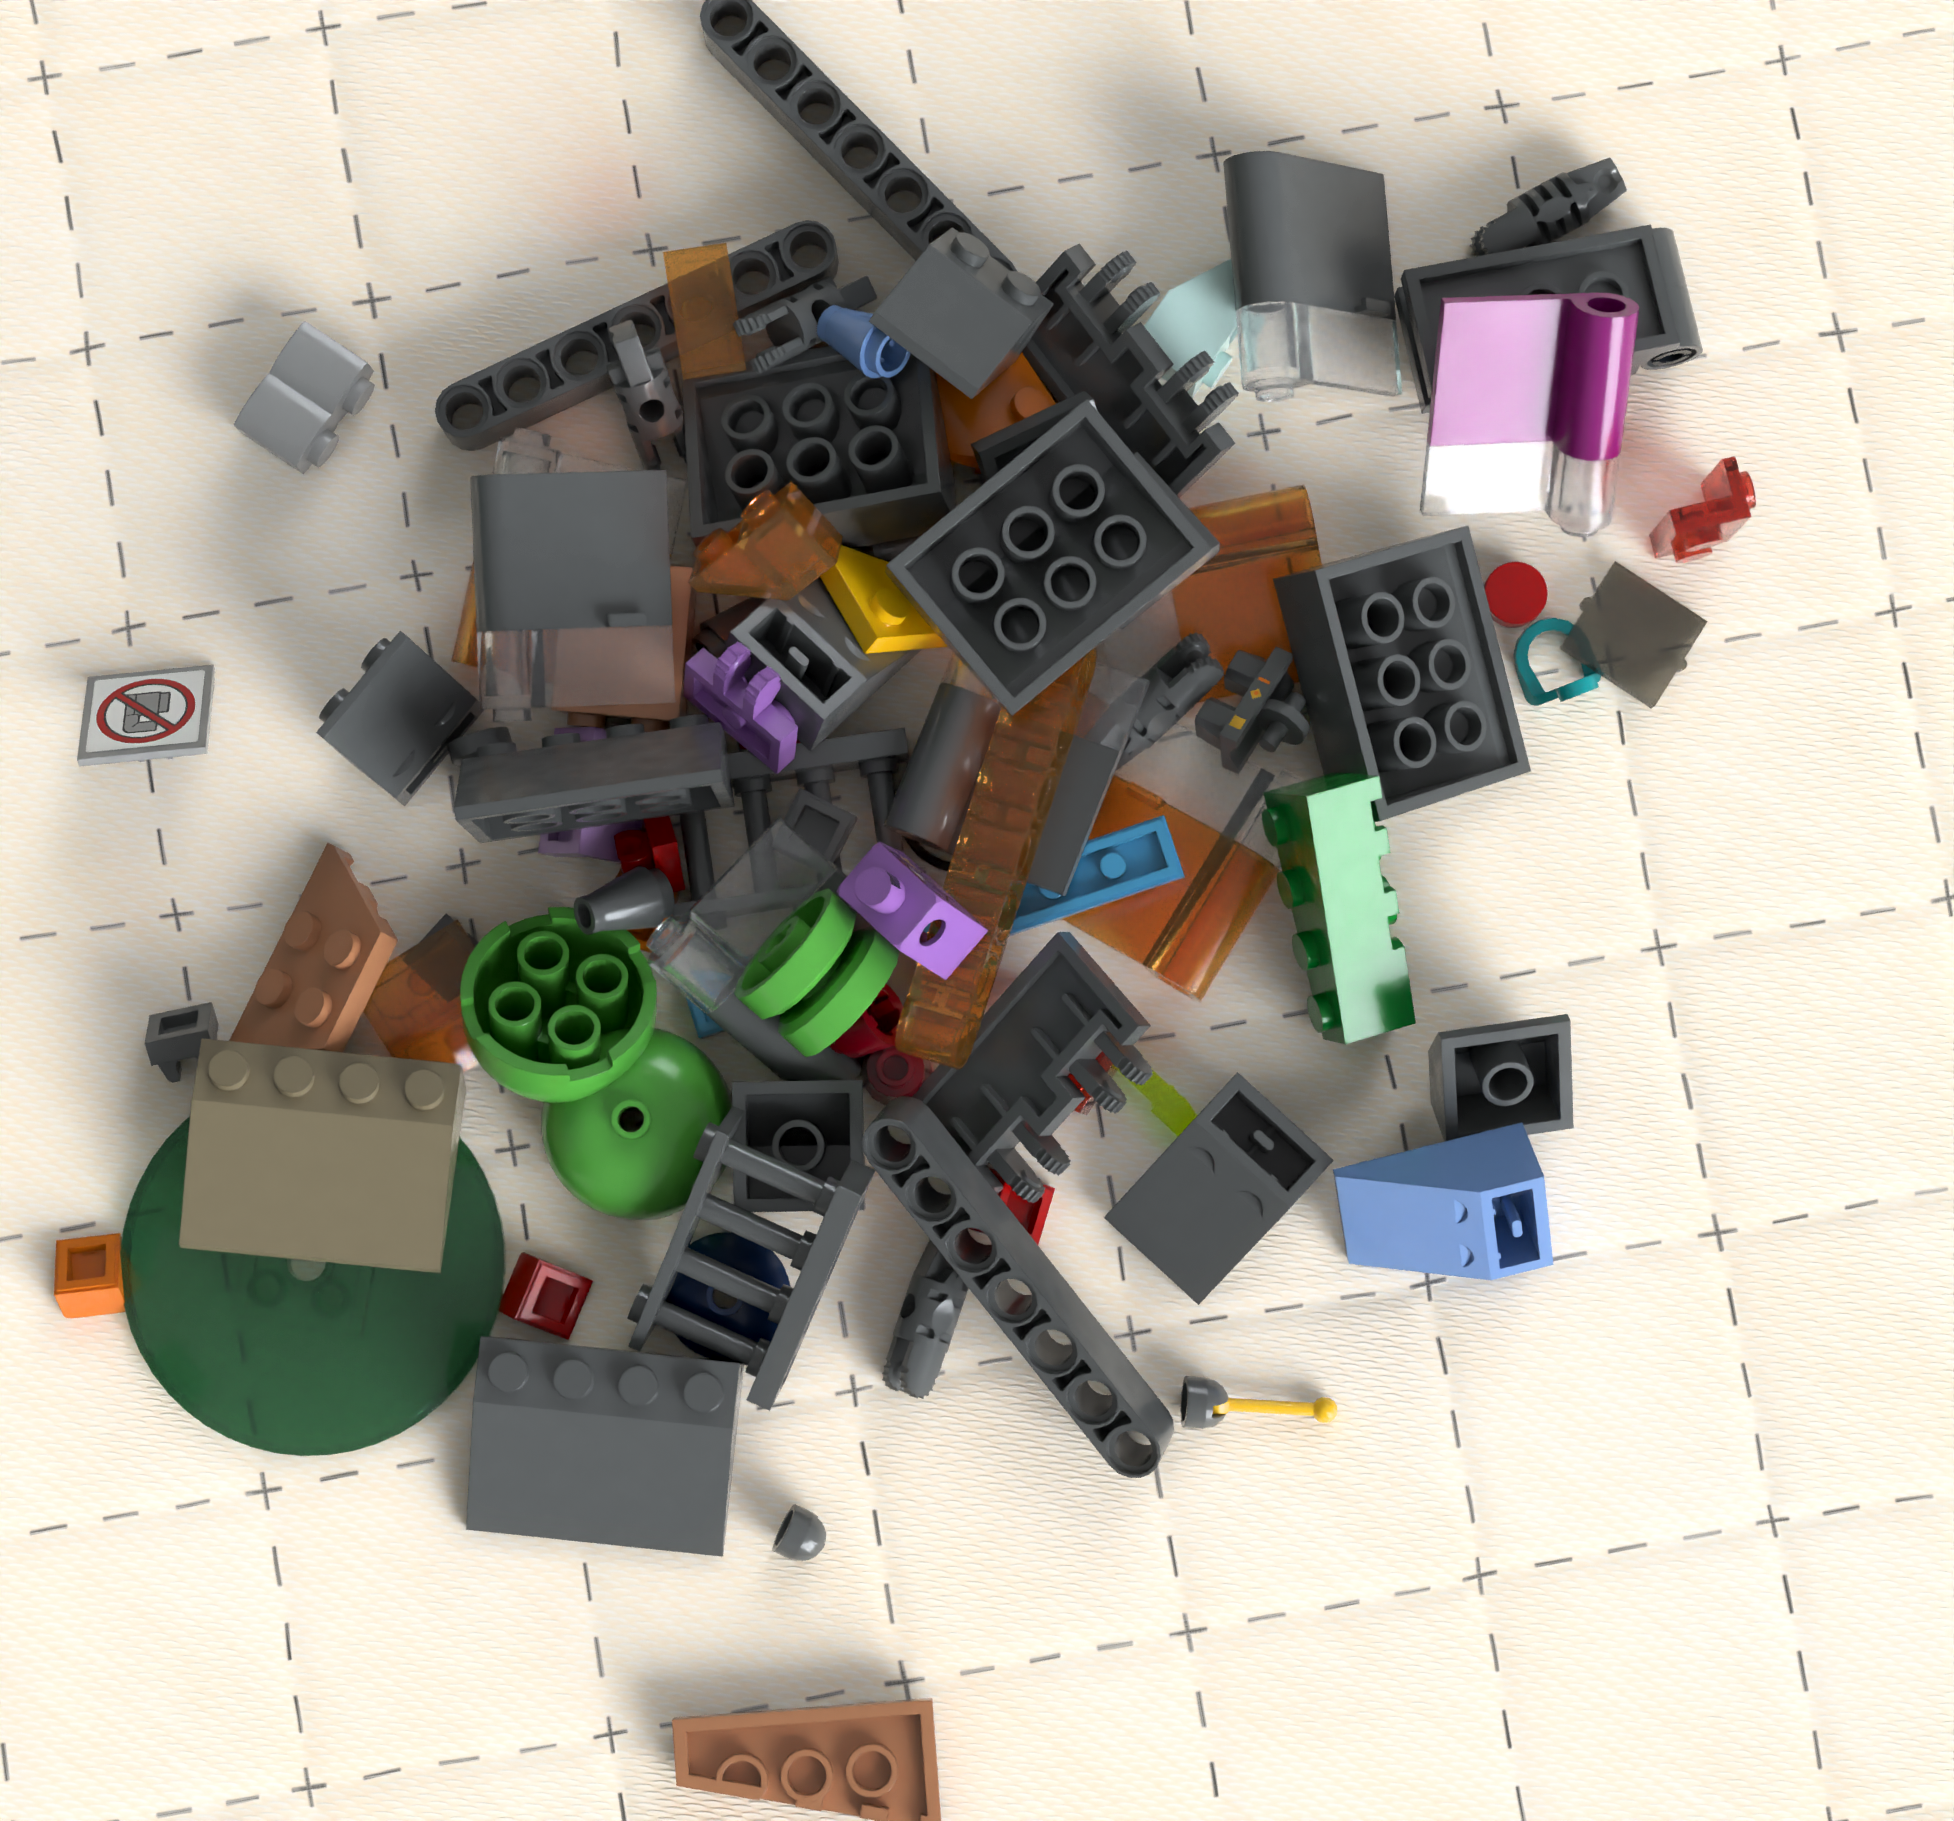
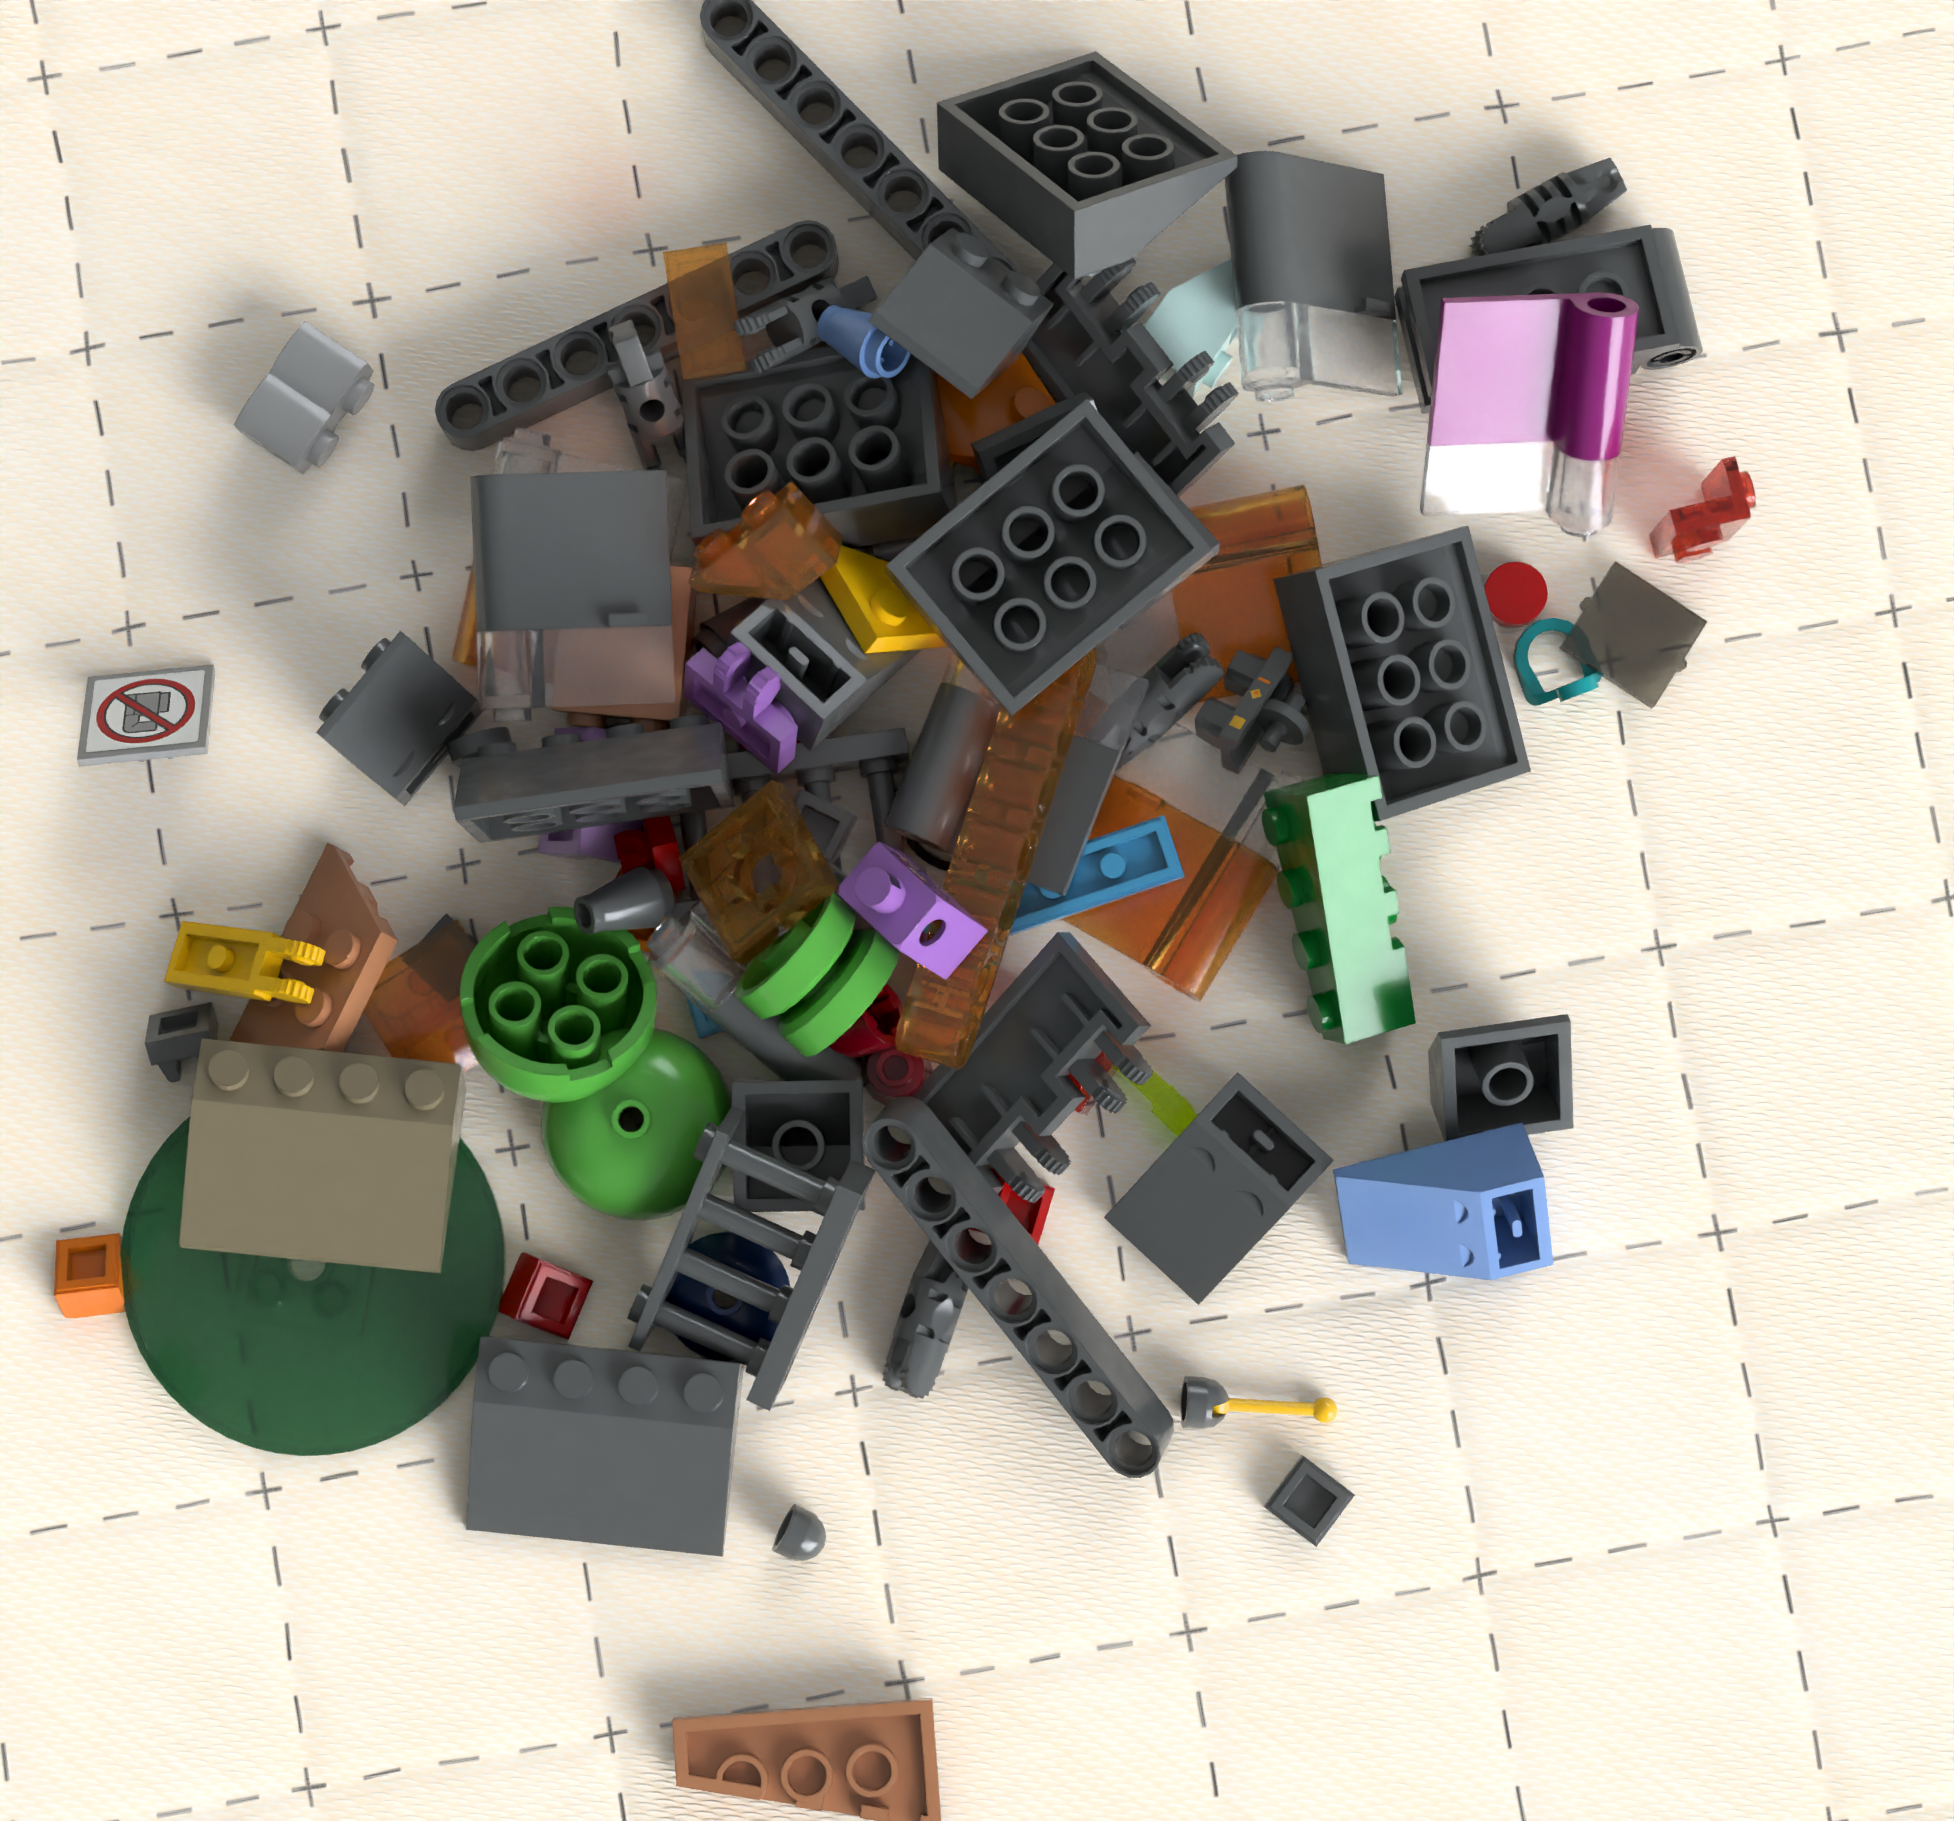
(239, 962): none -> yellow hinge
(724, 866): none -> clear orange piece
(1078, 160): none -> dark grey slope
(1309, 1500): none -> dark grey tile

